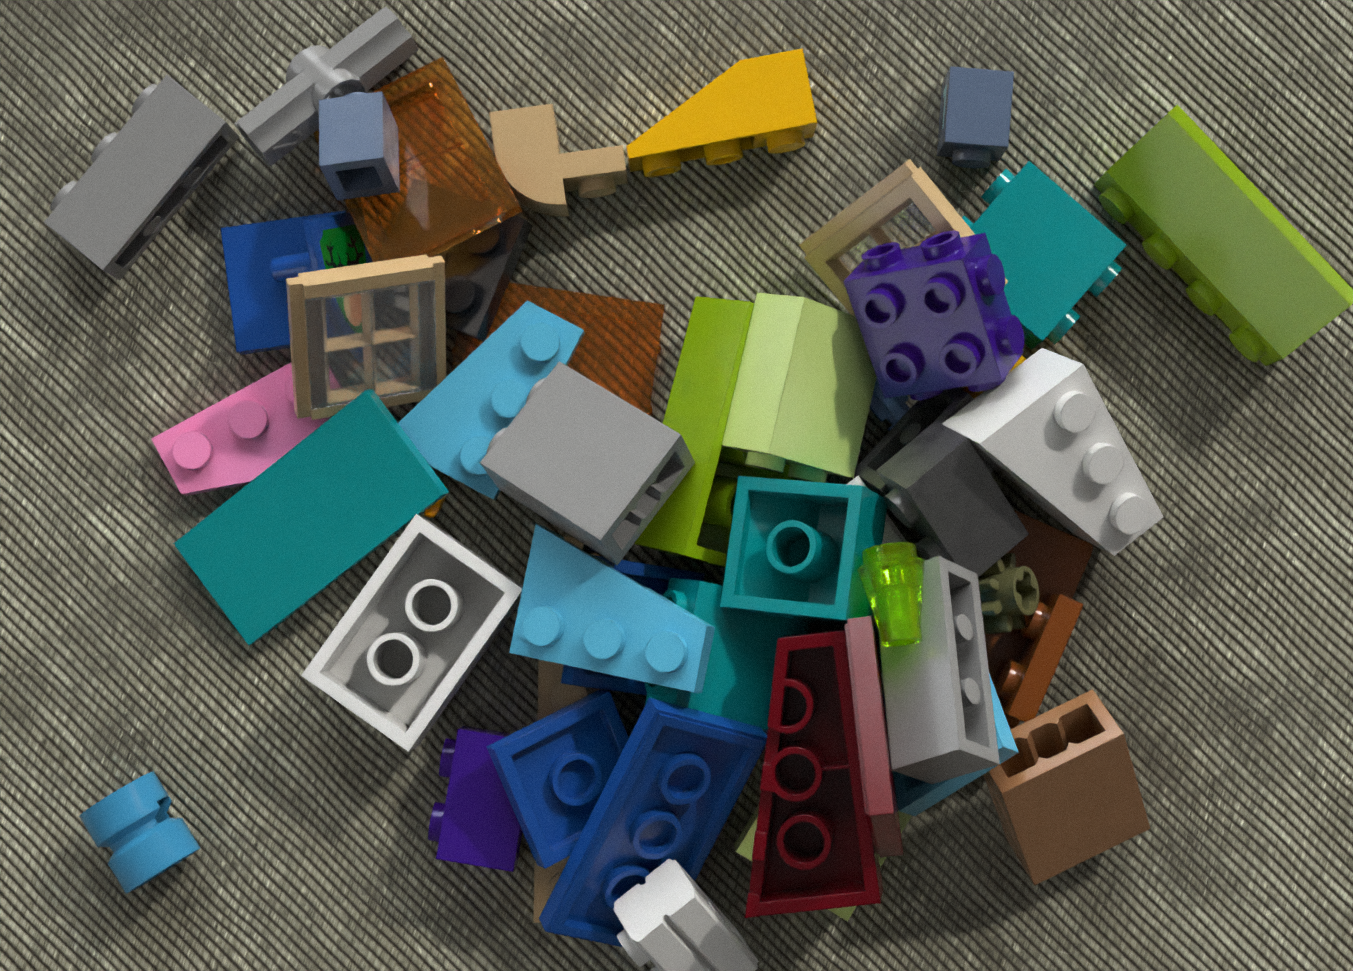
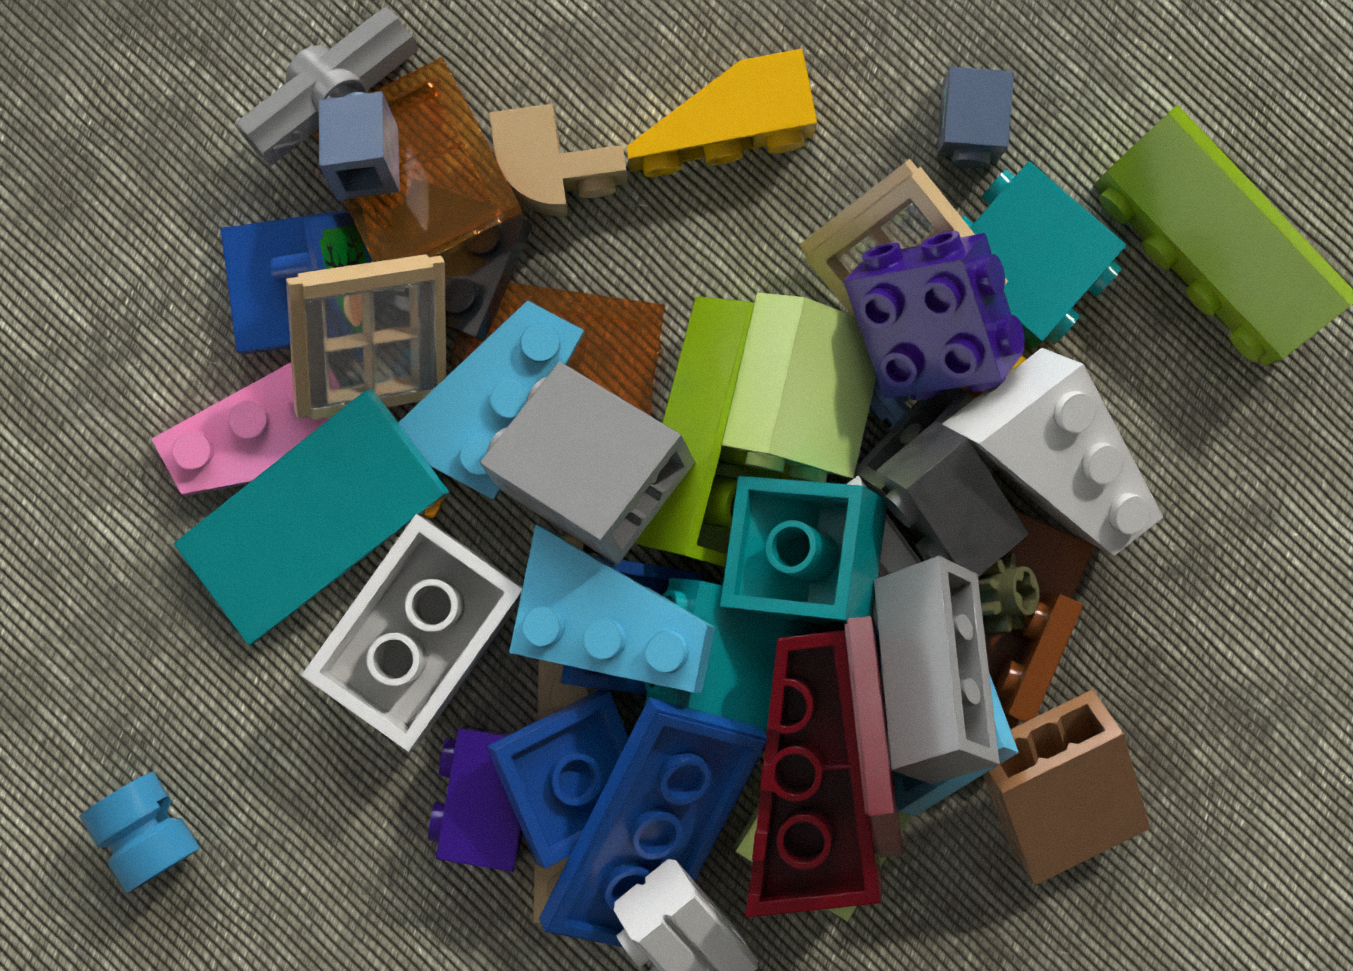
(140, 177): light grey brick -> none
(894, 589): clear neon green cone -> none

